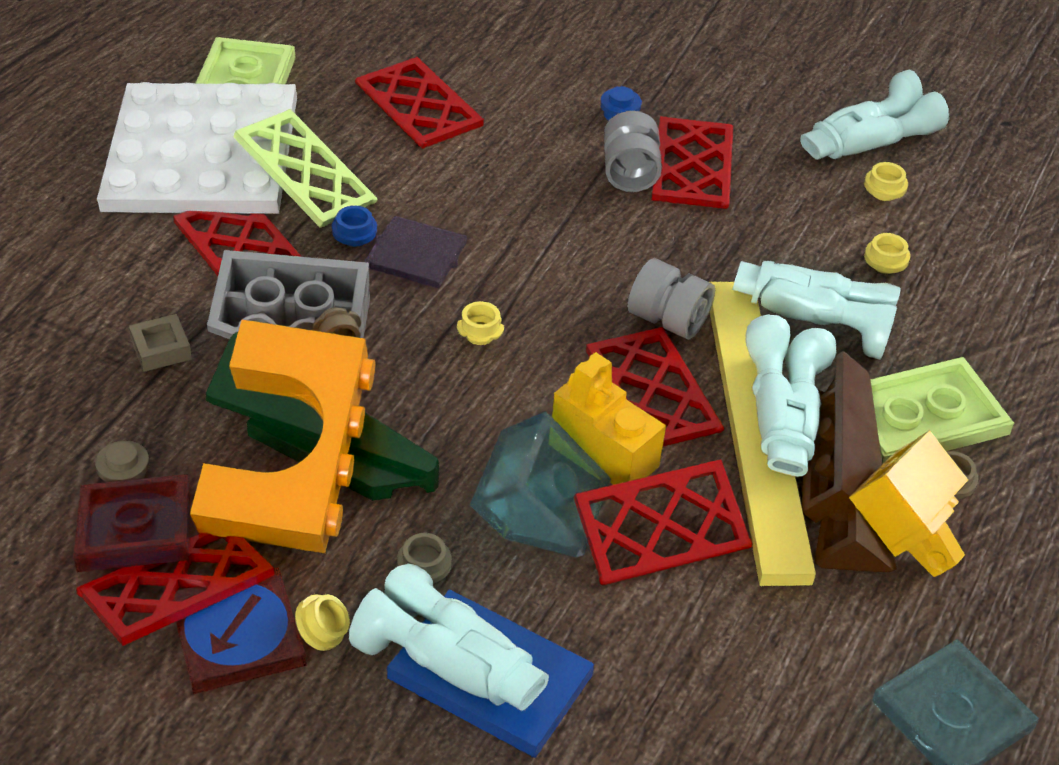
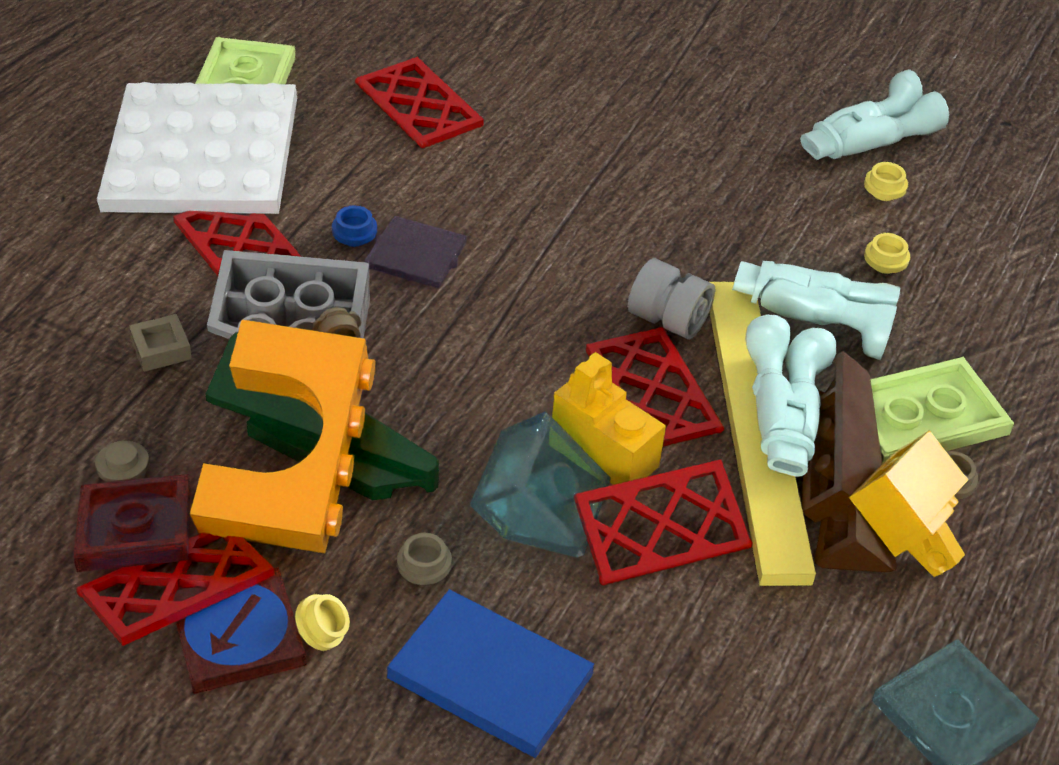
(300, 192): yellowish green window -> none
(454, 646): light aqua piece -> none
(480, 323): light yellow plate -> none
(619, 100): blue plate -> none
(632, 151): light grey wheel -> none
(691, 192): red window -> none

